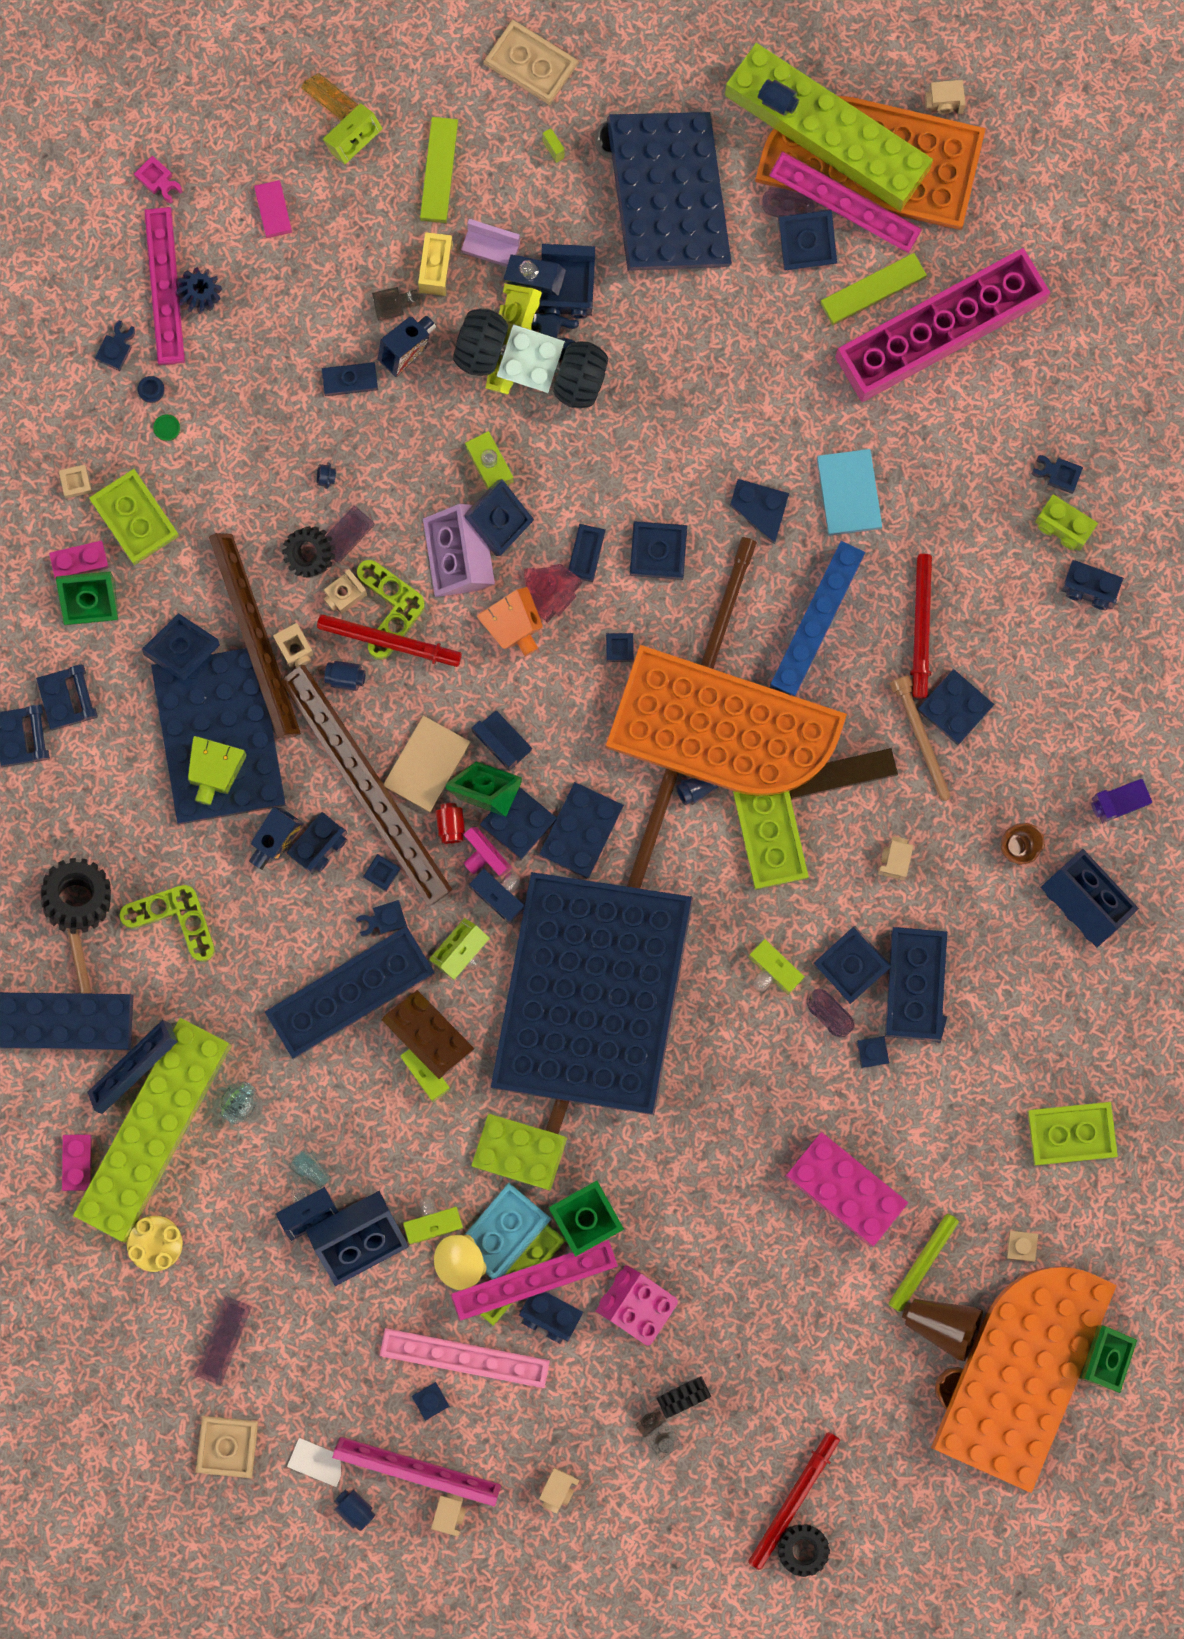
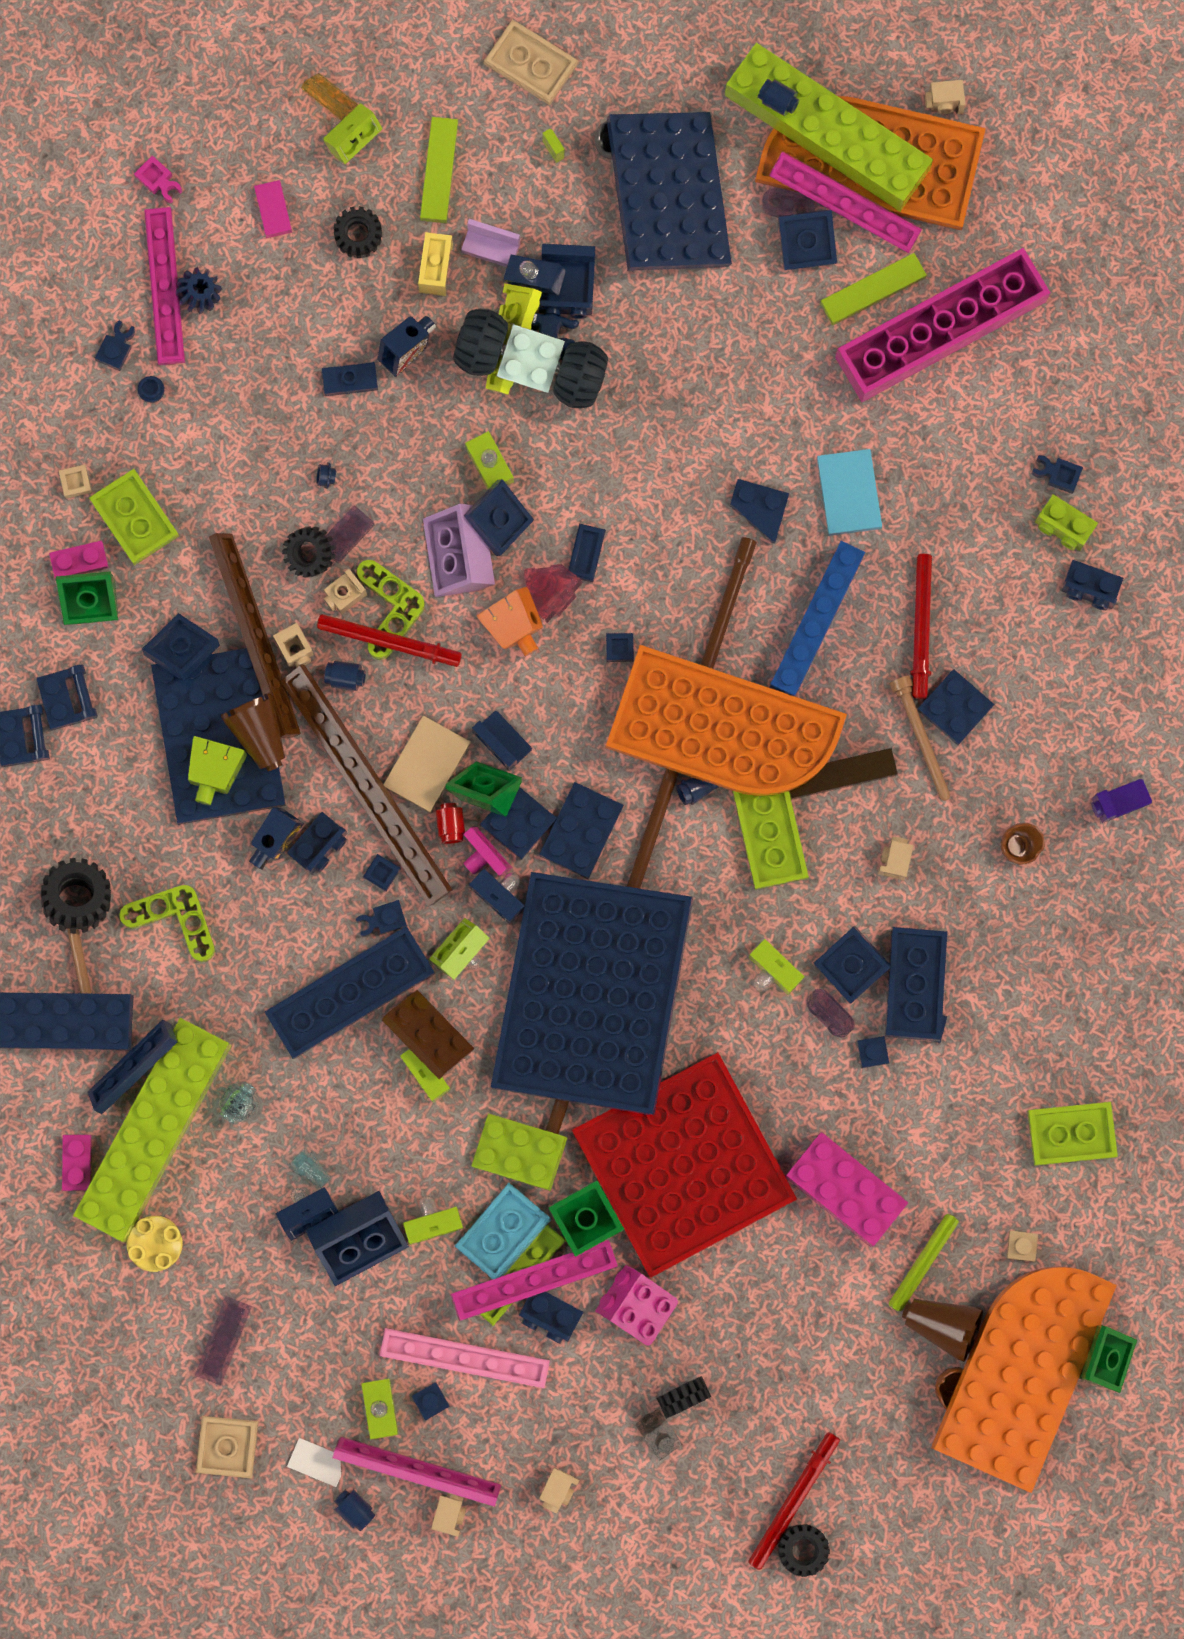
(166, 427): green piece -> none
(258, 731): none -> reddish brown cone
(357, 217): none -> black tyre
(380, 1409): none -> lime piece
(390, 302): clear smoke plate -> none
(459, 1262): light yellow dish -> none
(658, 550): dark blue plate -> none
(688, 1169): none -> red plate
(1089, 898): dark blue slope -> none

